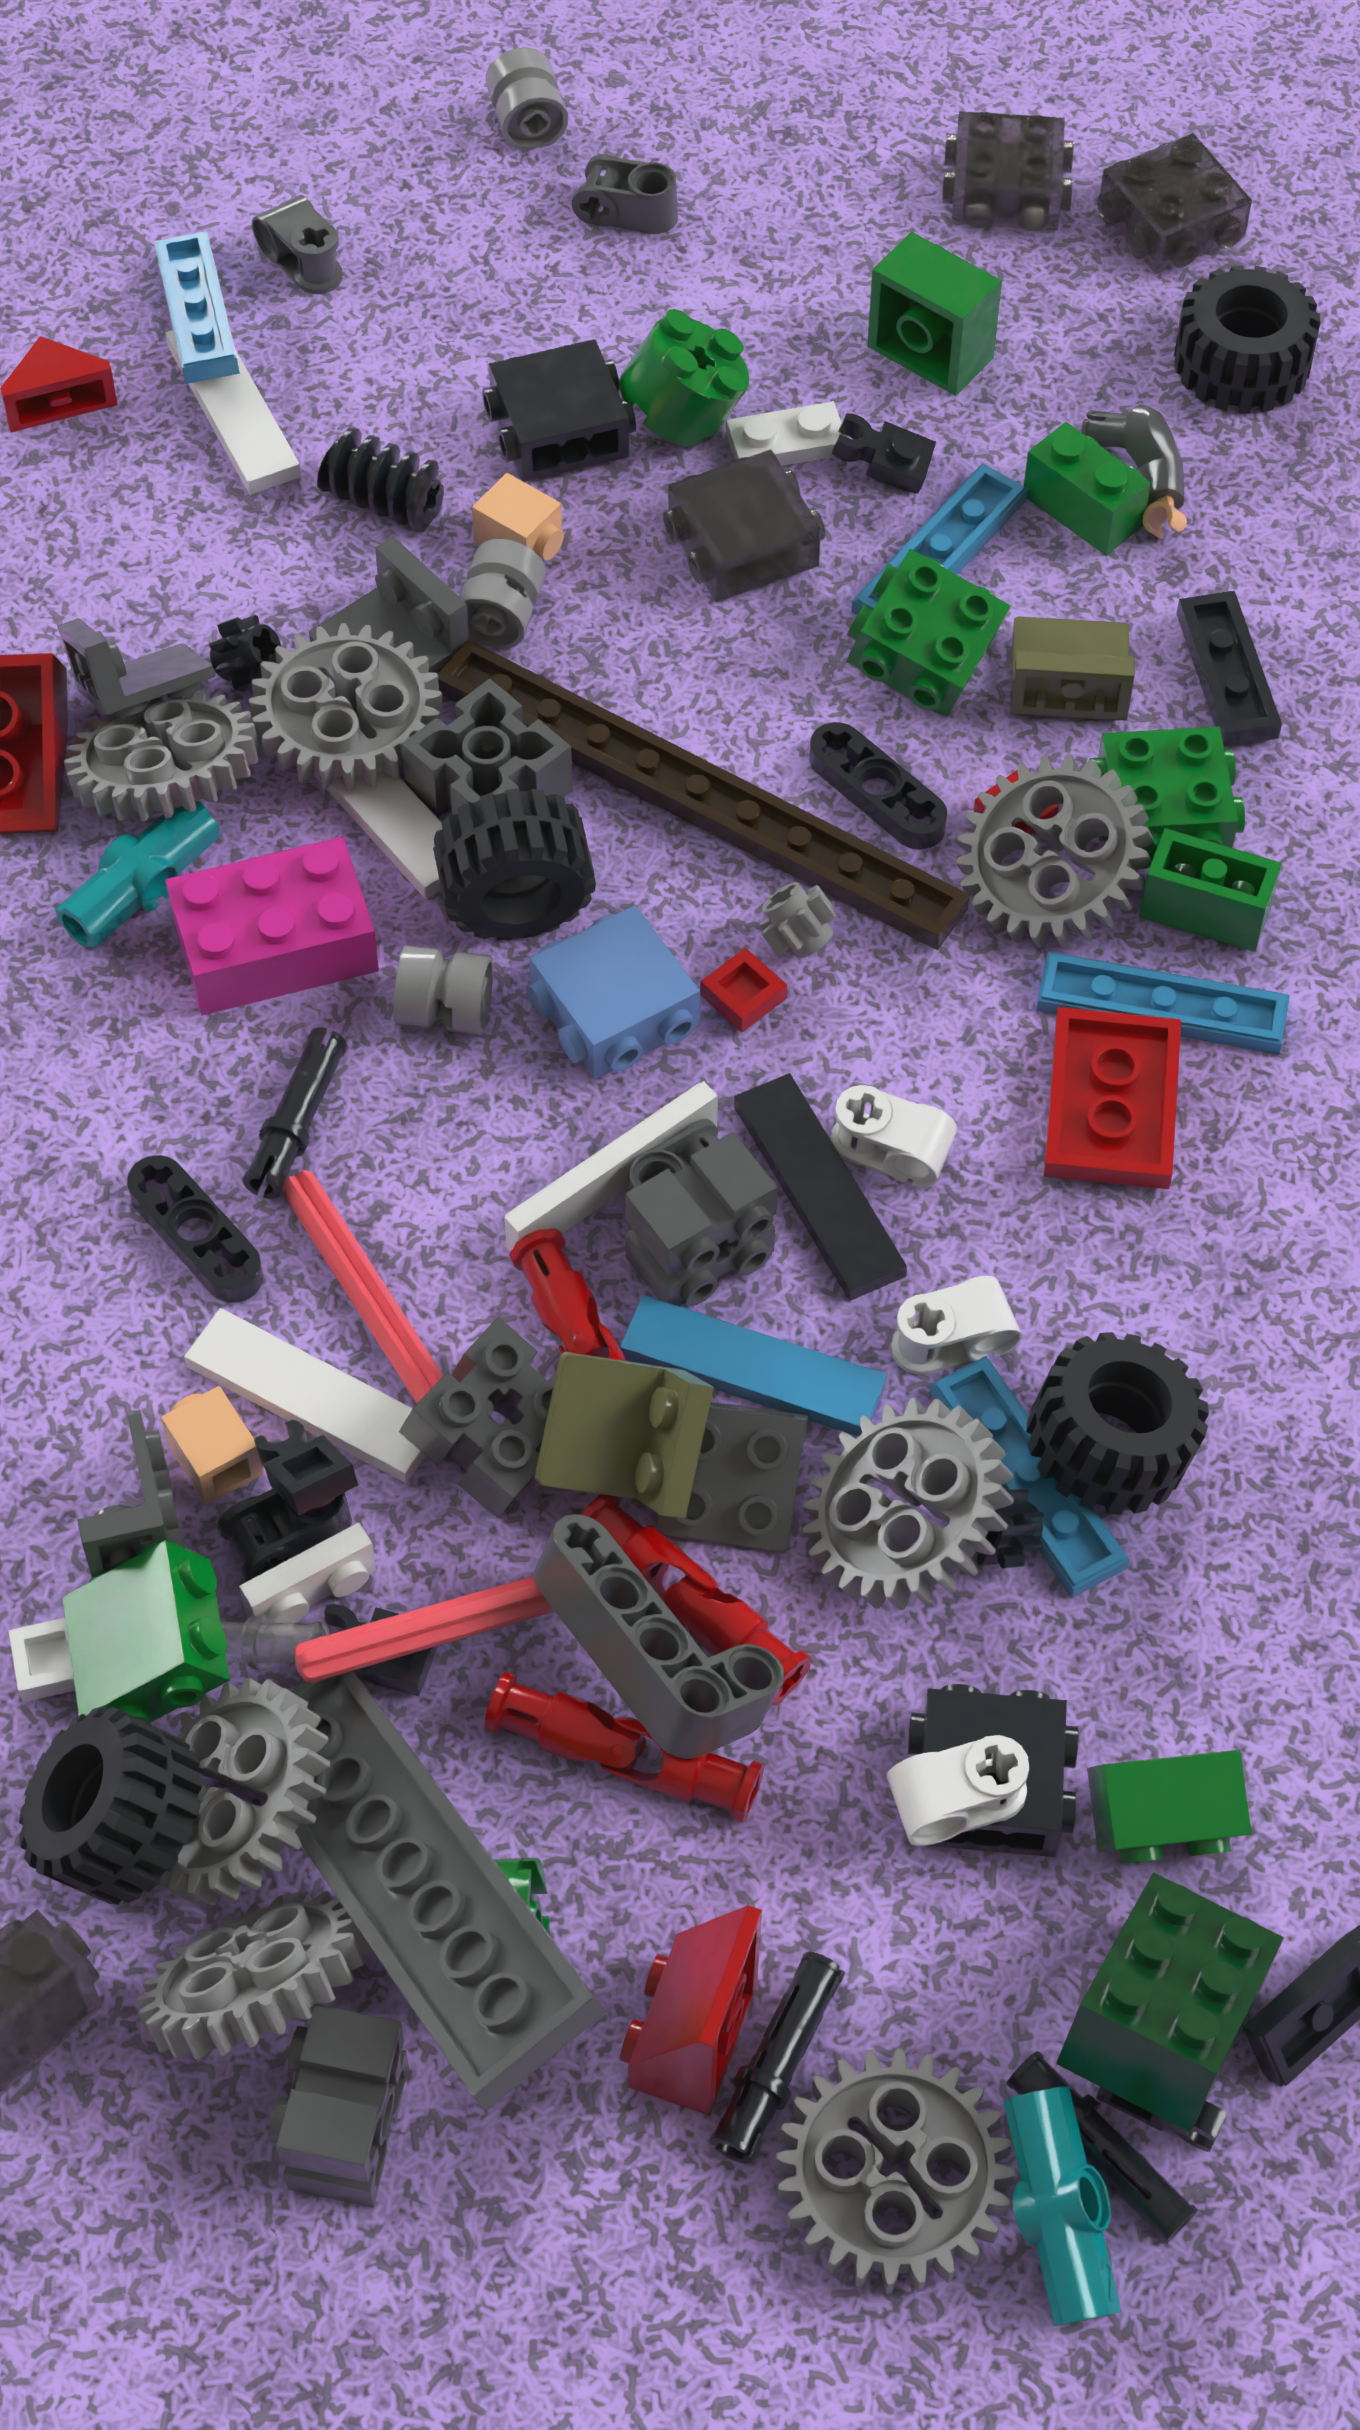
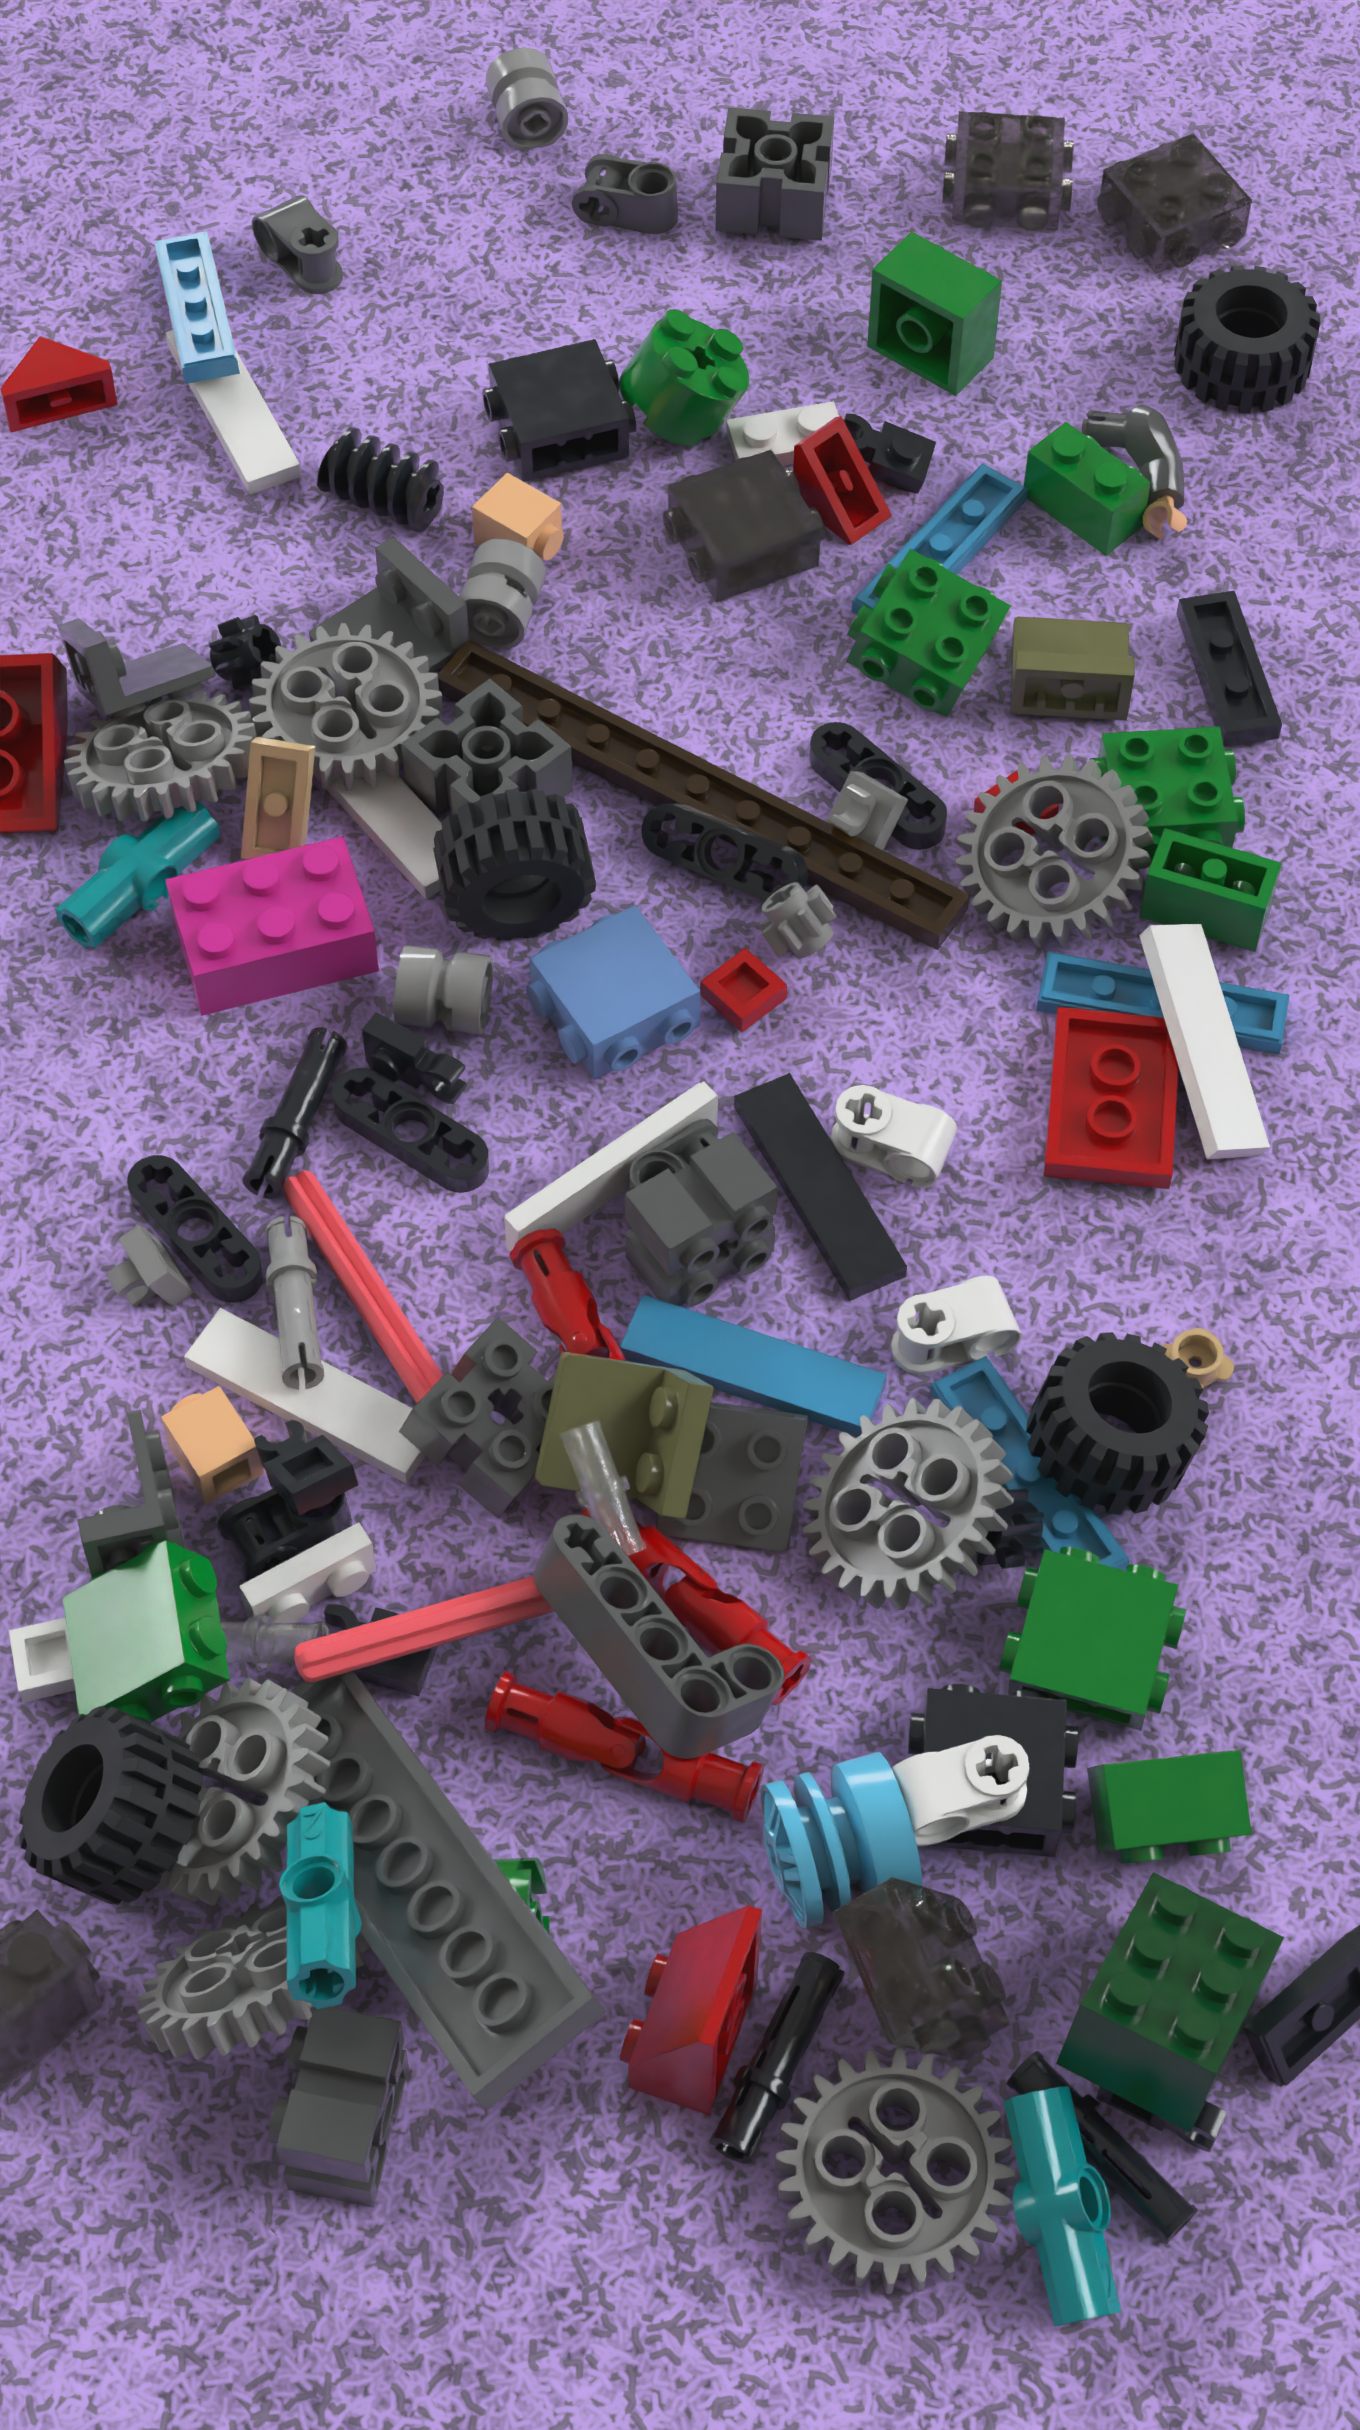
(148, 1271): none -> light grey tile
(277, 797): none -> tan plate
(292, 1281): none -> light grey pin
(320, 1906): none -> teal piece
(402, 1106): none -> black beam
(407, 1057): none -> black plate
(601, 1485): none -> clear pin
(680, 851): none -> black beam
(774, 173): none -> dark grey brick
(837, 1840): none -> medium azure wheel
(838, 482): none -> red slope
(867, 809): none -> light grey tile
(923, 1969): none -> clear smoke brick
(1094, 1636): none -> green brick
(1204, 1041): none -> white tile
(1206, 1348): none -> tan plate

